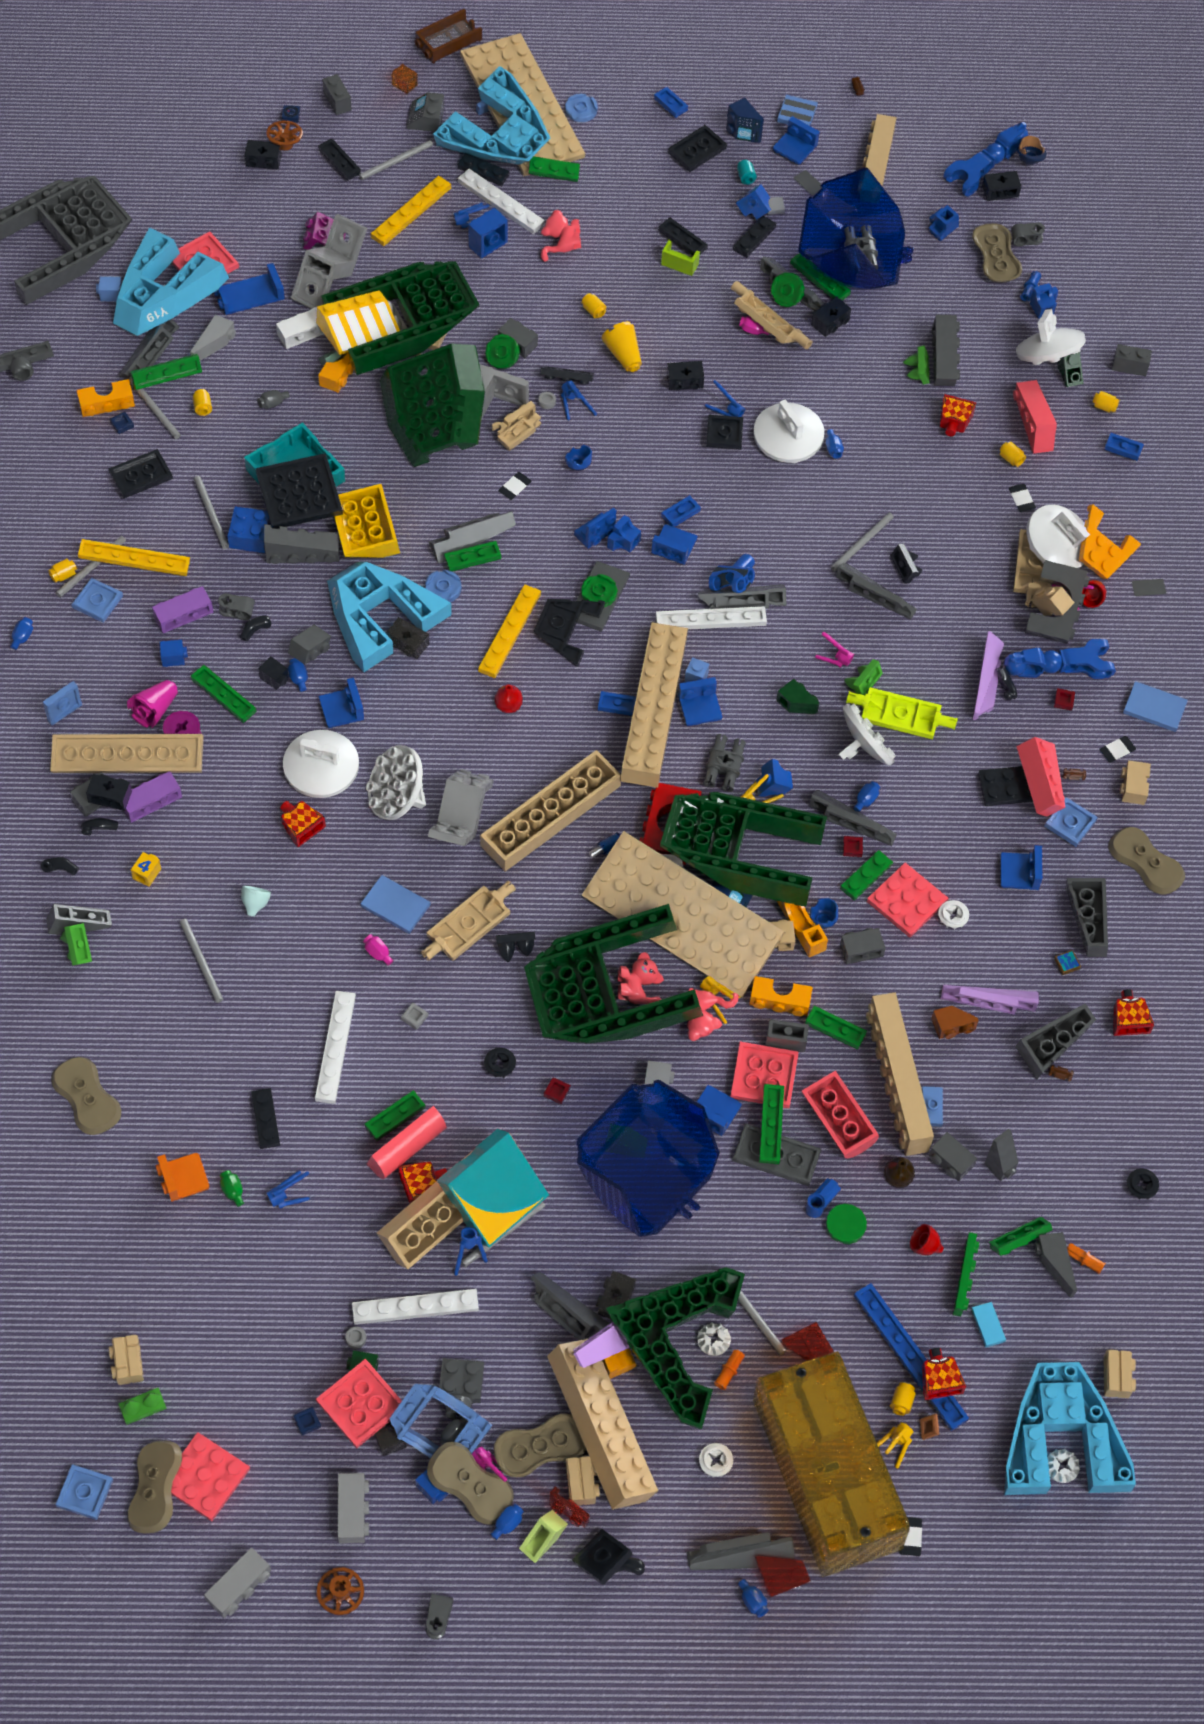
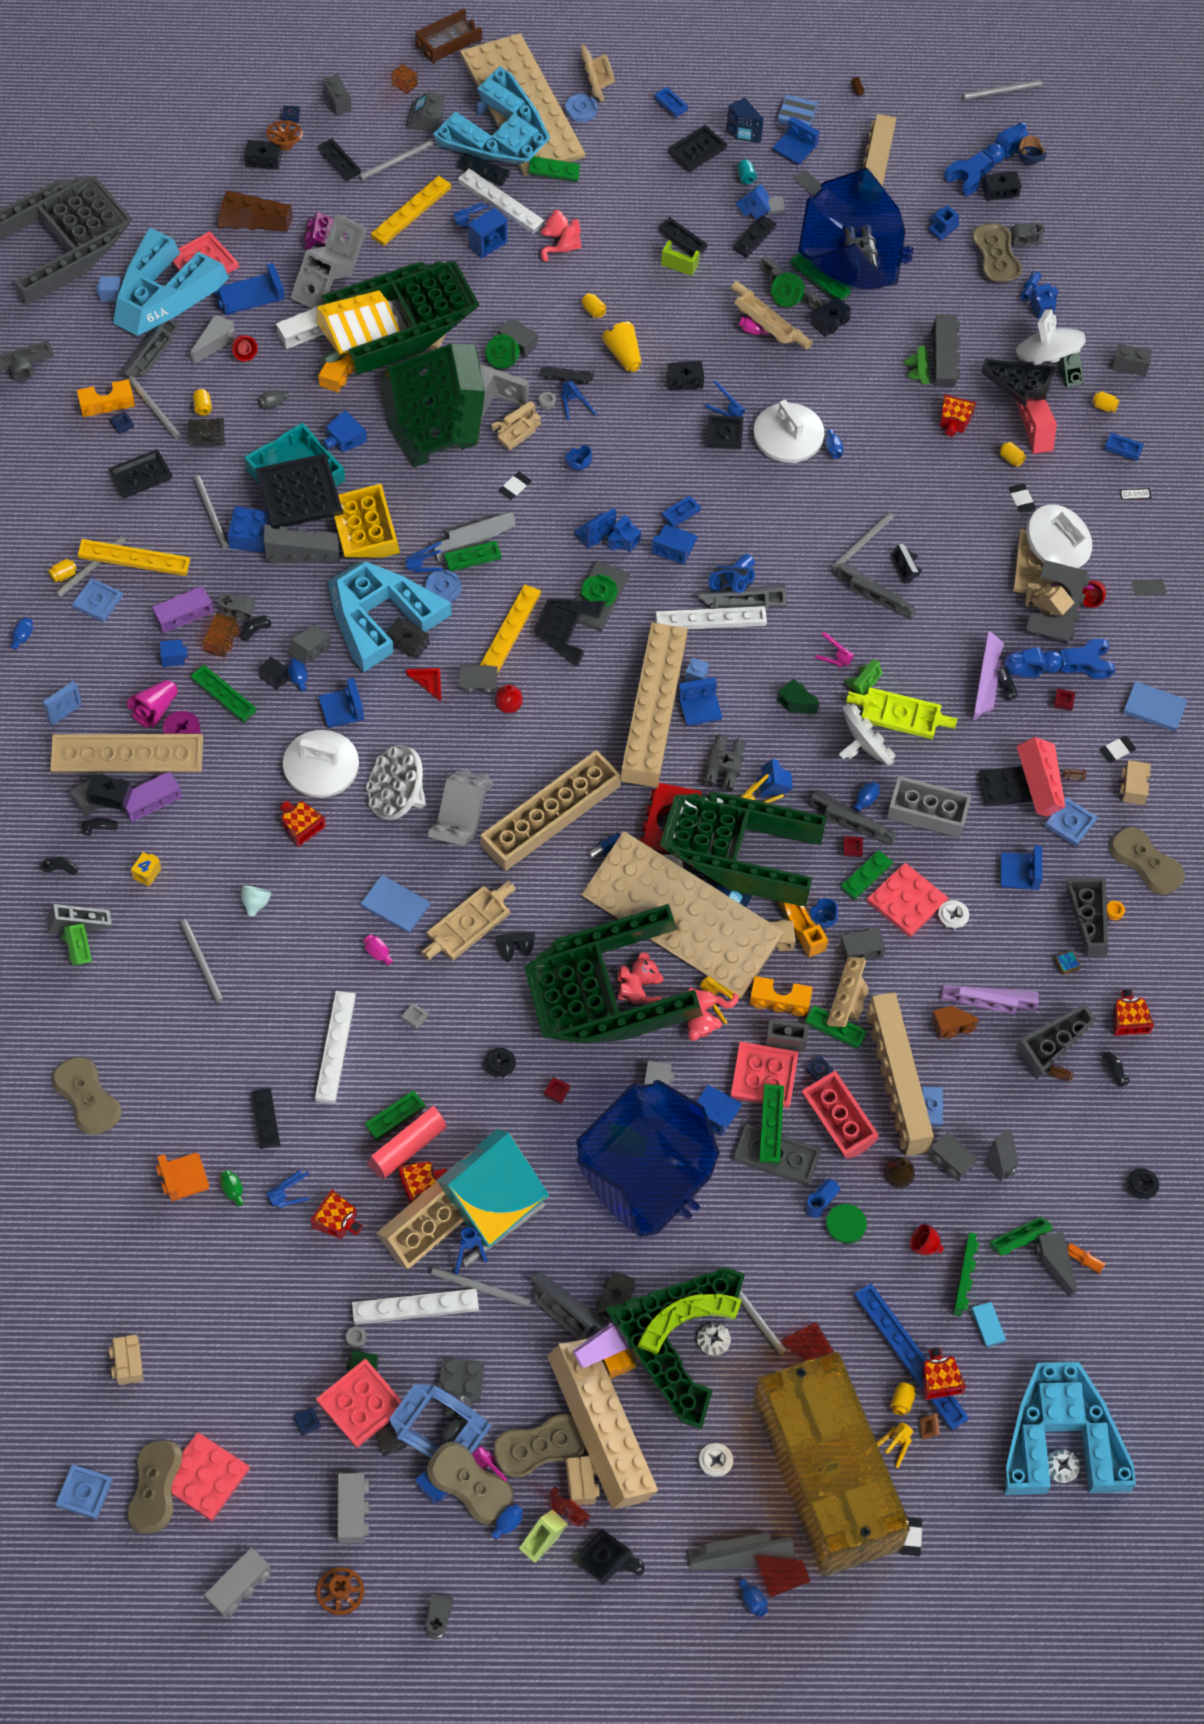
(142, 1406): bright green tile -> none
(166, 371): green plate -> none
(206, 432): none -> clear smoke brick
(221, 635): none -> clear orange brick
(244, 348): none -> red helmet
(253, 213): none -> reddish brown wedge
(336, 1217): none -> red torso
(344, 433): none -> blue torso
(415, 561): none -> blue plant
(428, 679): none -> red tile
(478, 677): none -> dark grey brick
(480, 1286): none -> light grey piece
(599, 71): none -> tan bracket
(616, 703): blue plate -> none
(685, 1310): none -> lime tile
(729, 1369): orange axle -> none
(819, 1068): none -> dark blue tile
(850, 993): none -> tan bracket
(929, 806): none -> light grey brick
(1004, 89): none -> light grey piece
(1020, 379): none -> black wing
(1101, 553): light orange wing -> none
(1115, 910): none -> light orange tile
(1116, 1068): none -> black arm
(1118, 1374): tan brick -> none
(1135, 494): none -> sticker

